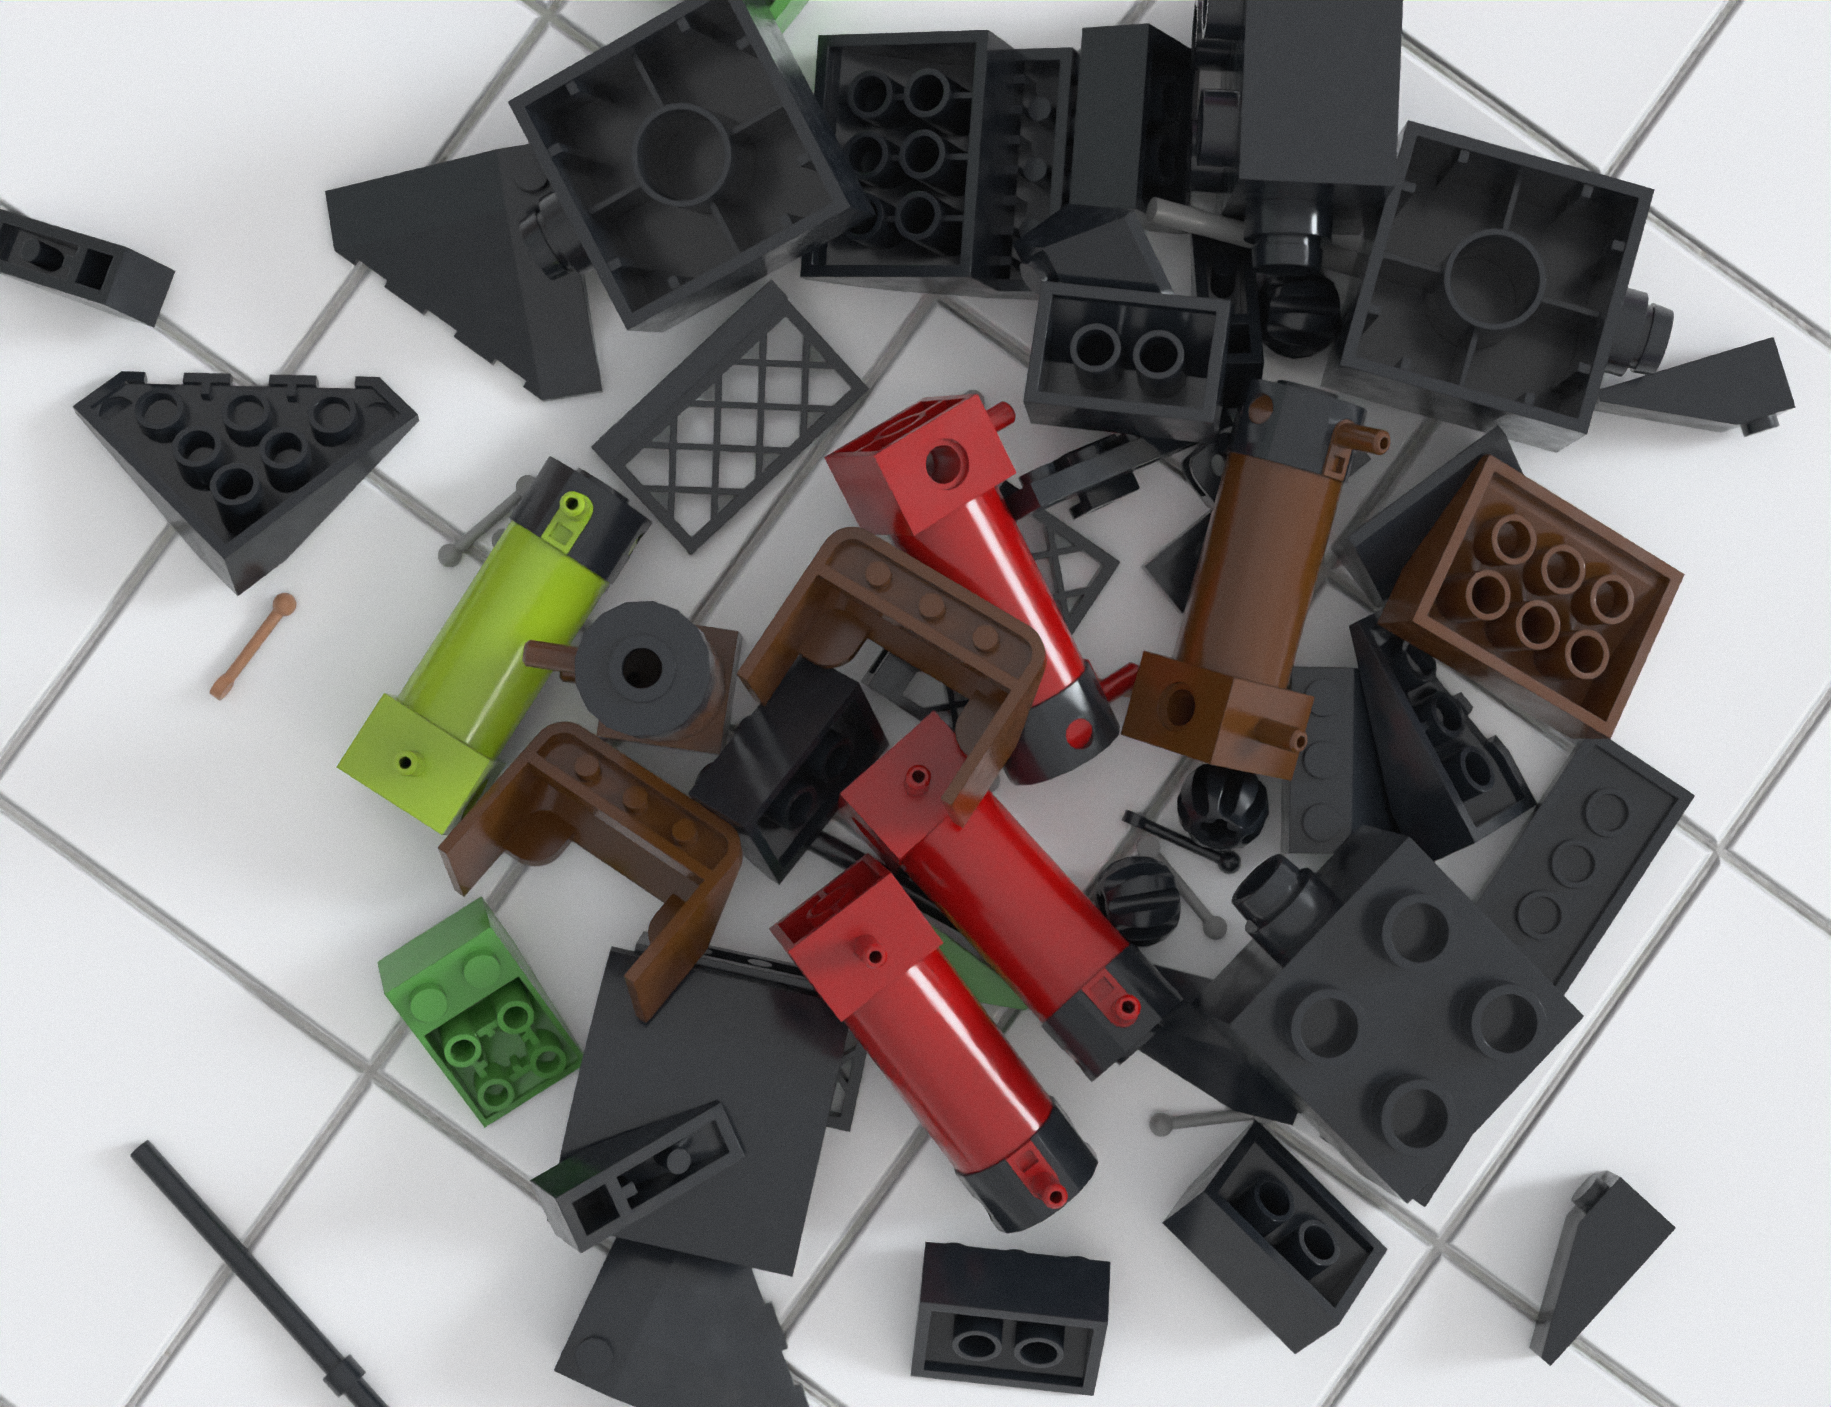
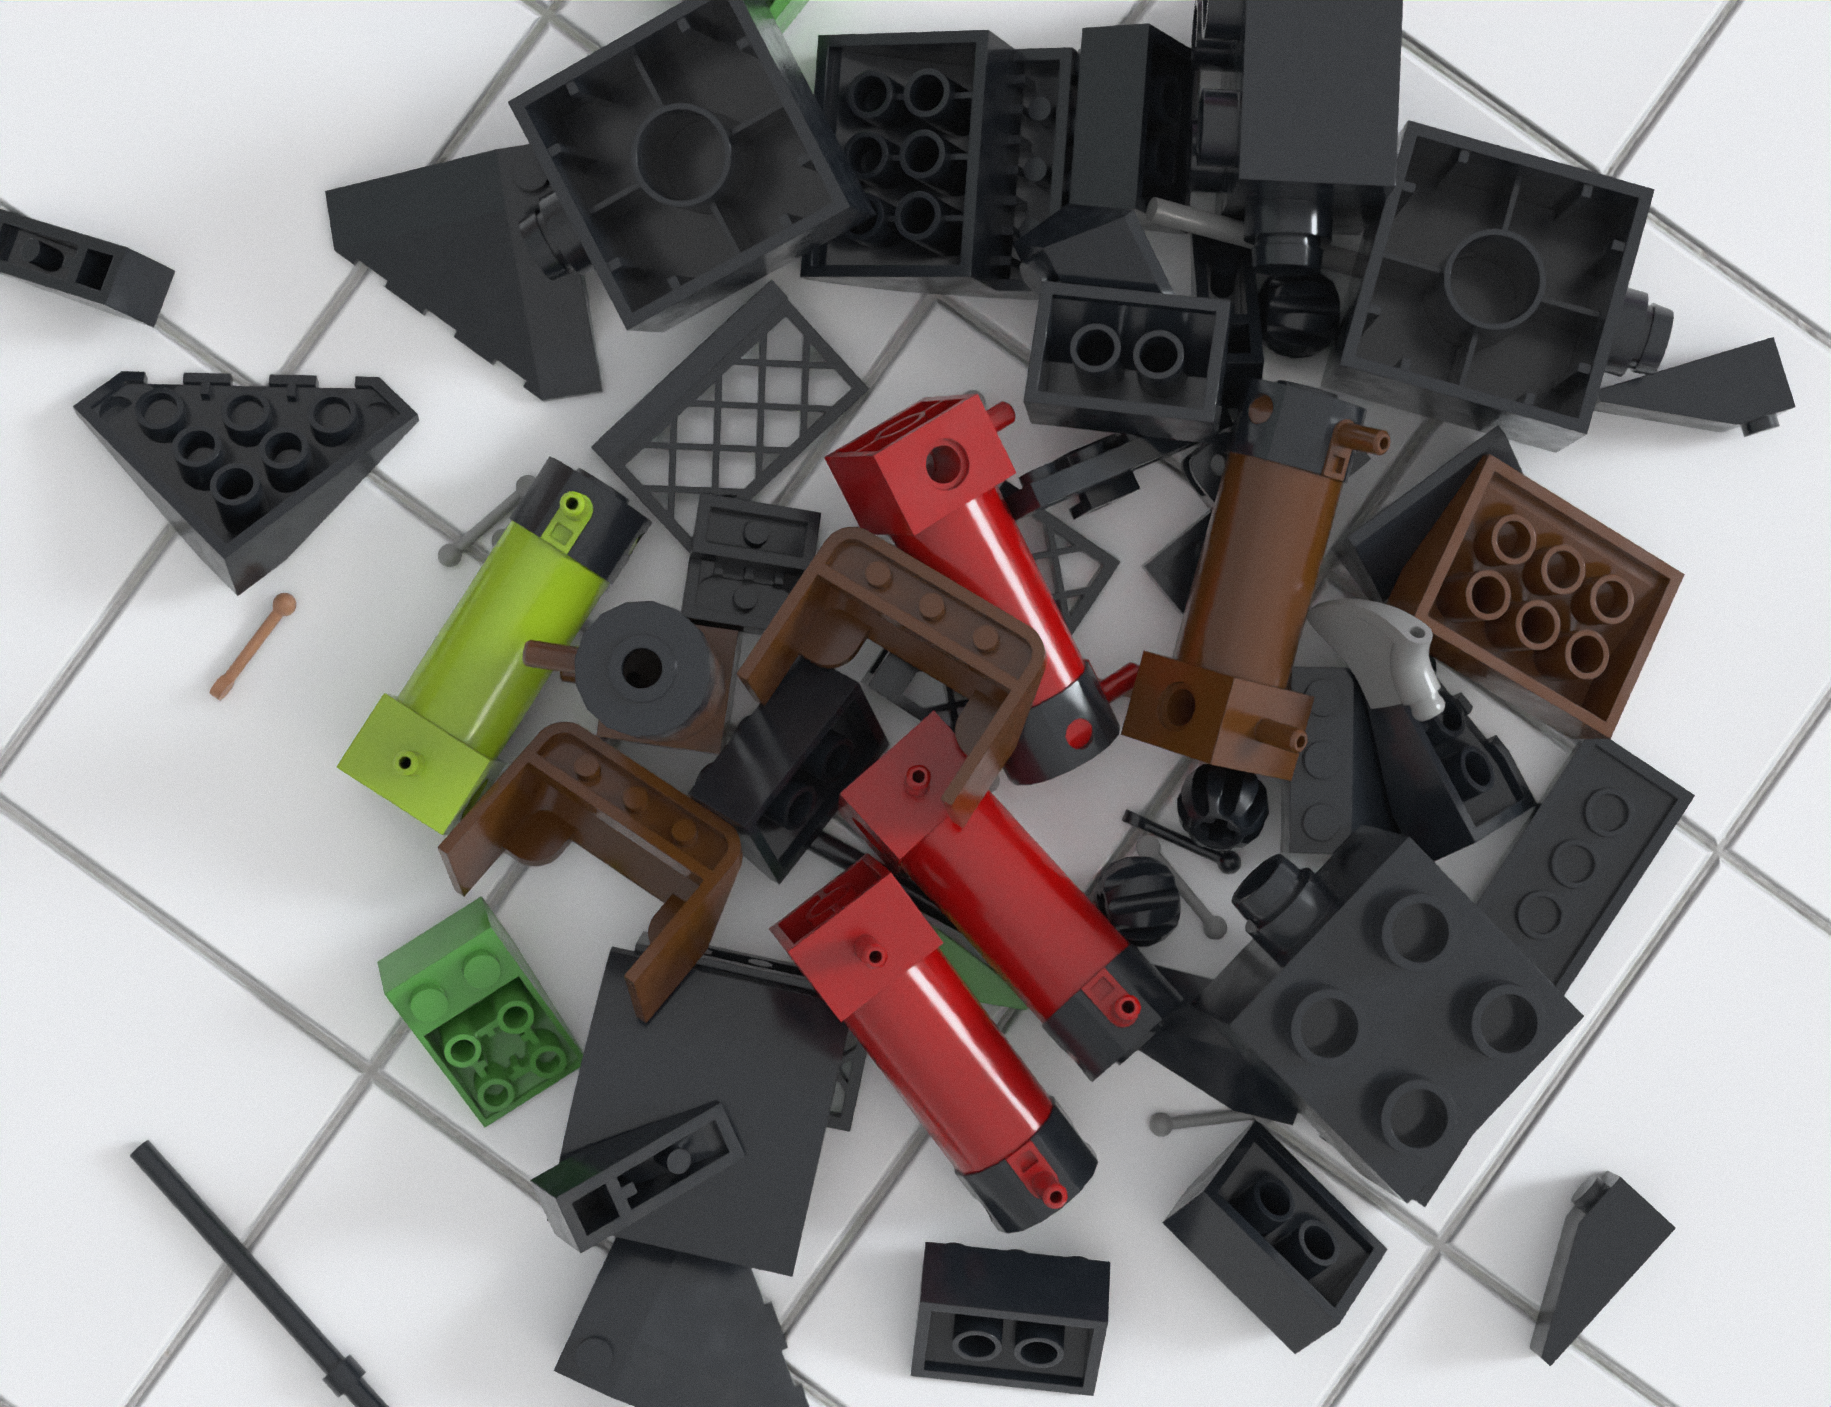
(745, 561): none -> black slope
(1384, 651): none -> light grey arm

